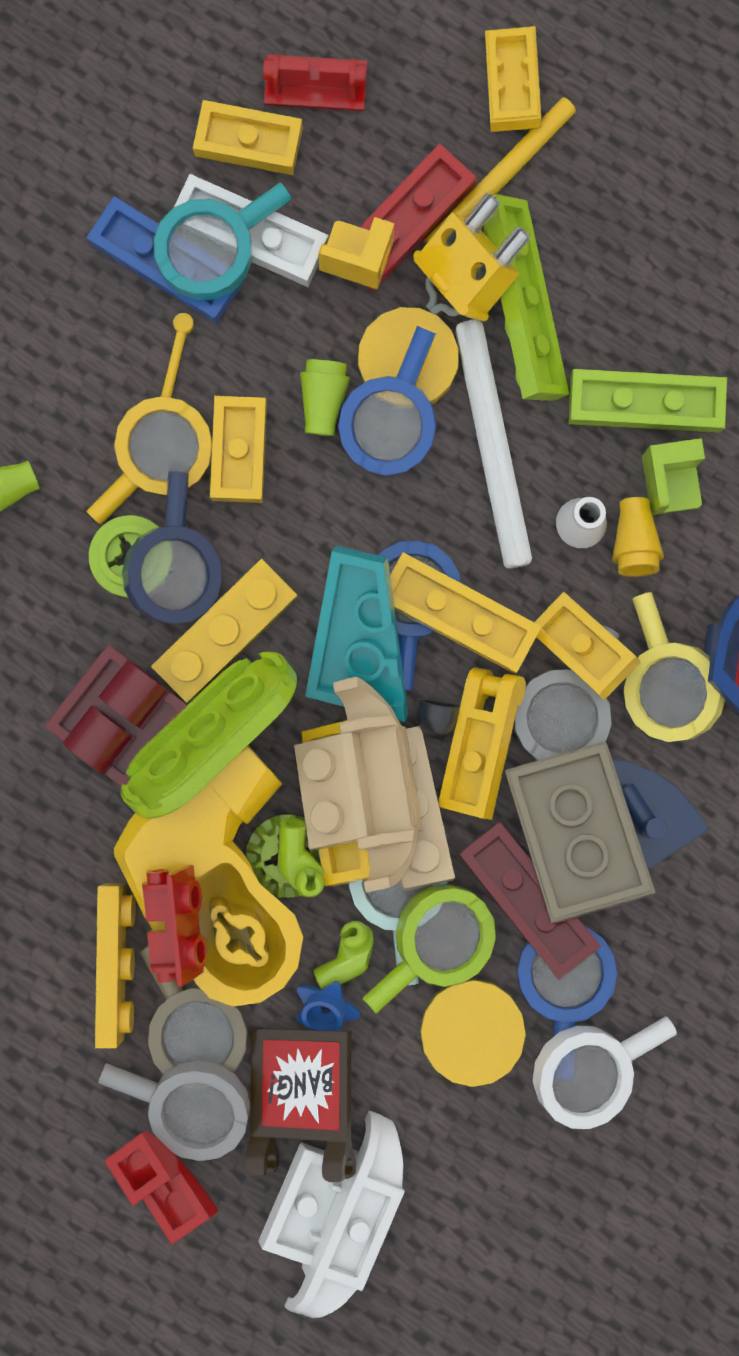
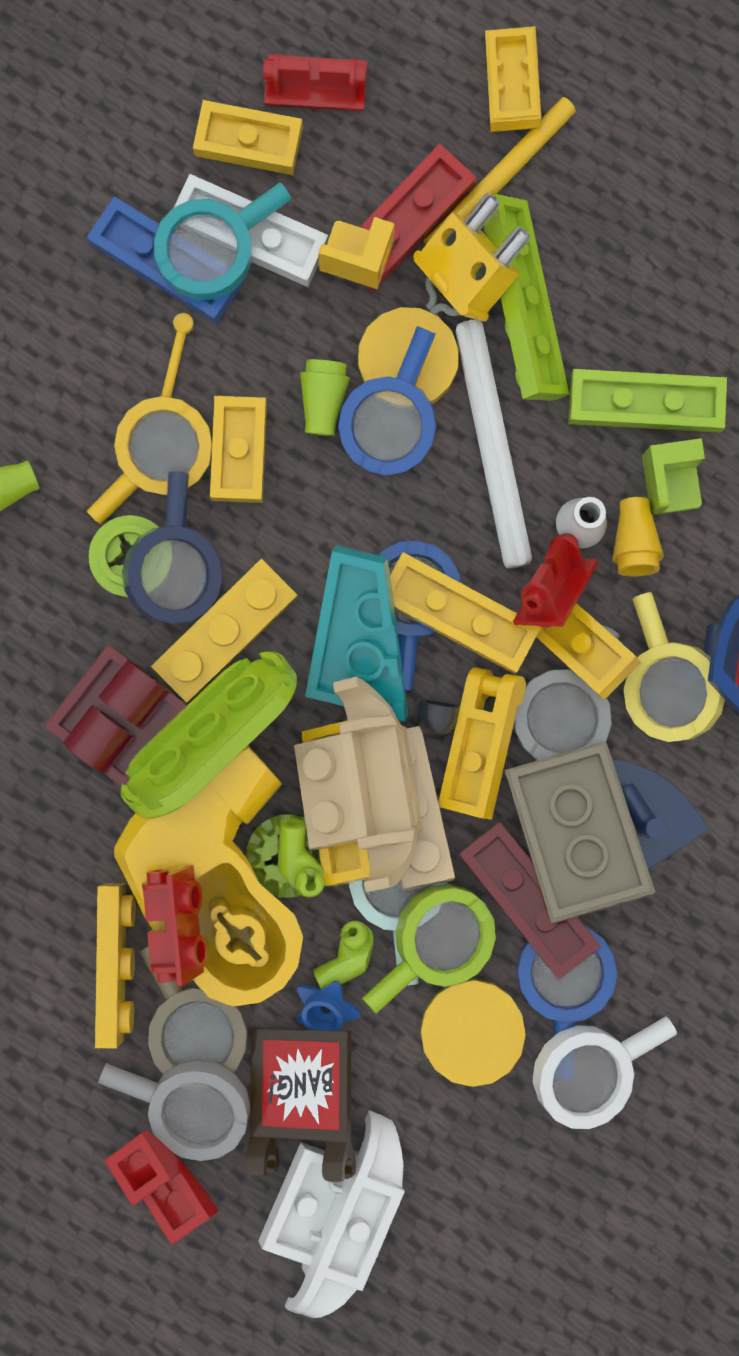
(555, 585): none -> red hinge

